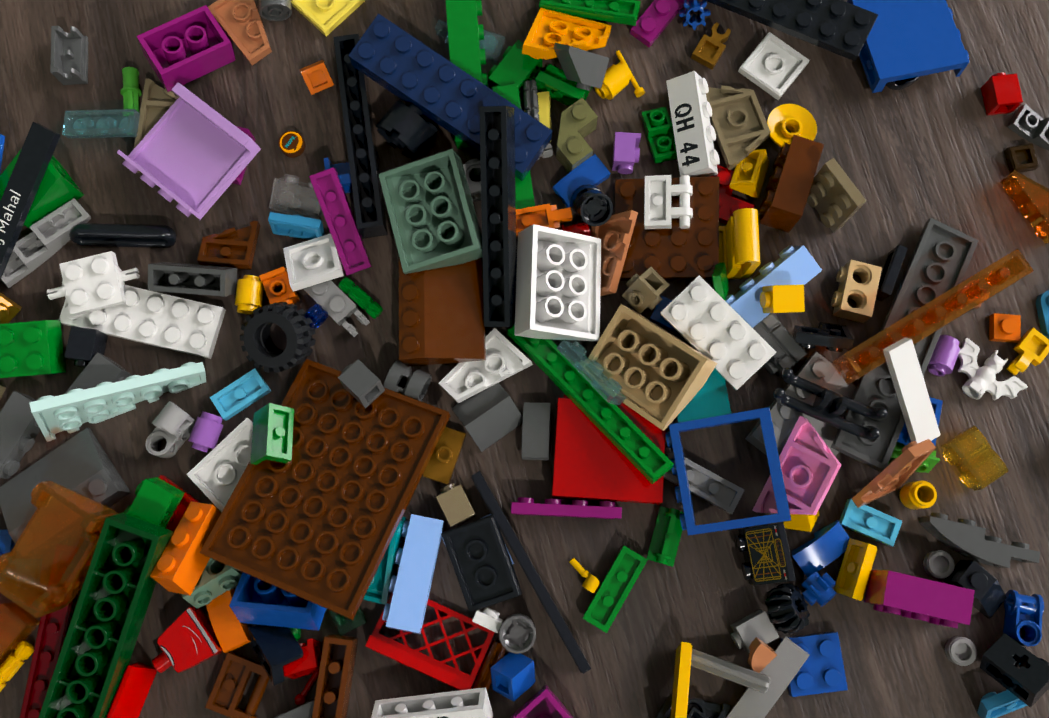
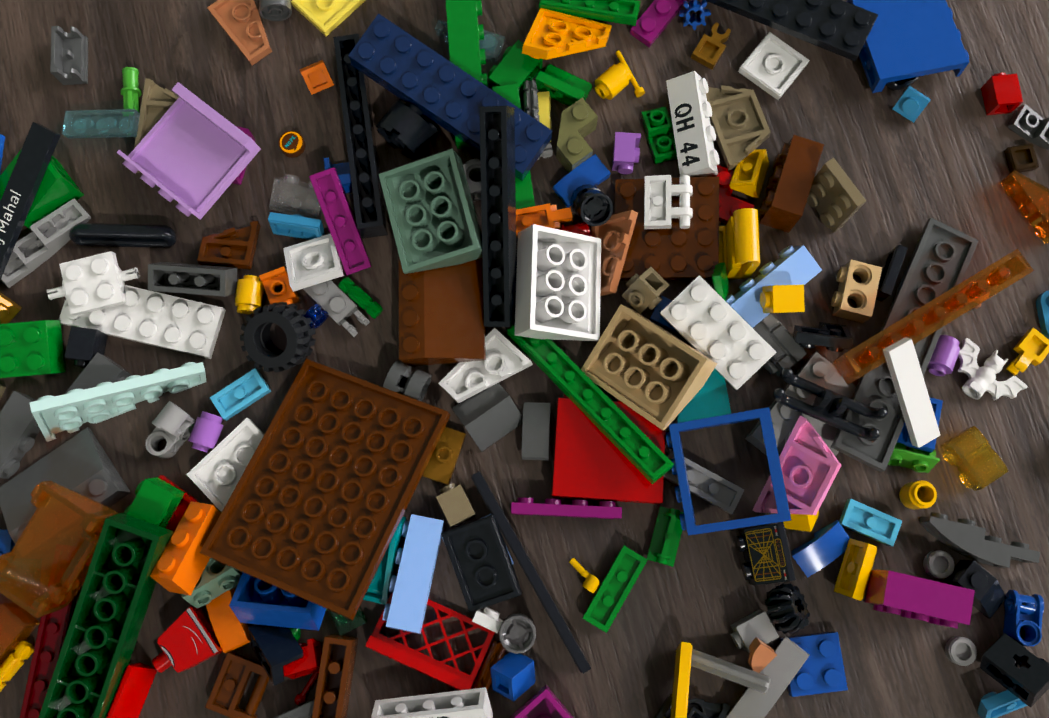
(186, 47): magenta brick -> none
(272, 434): green panel -> none
(361, 383): dark grey brick -> none
(582, 66): dark grey slope -> none
(592, 372): clear light blue plate -> none
(793, 118): yellow dish -> none
(819, 589): blue gear -> none
(896, 472): nougat wing -> none
(911, 104): none -> dark azure plate
(1004, 328): orange plate -> none

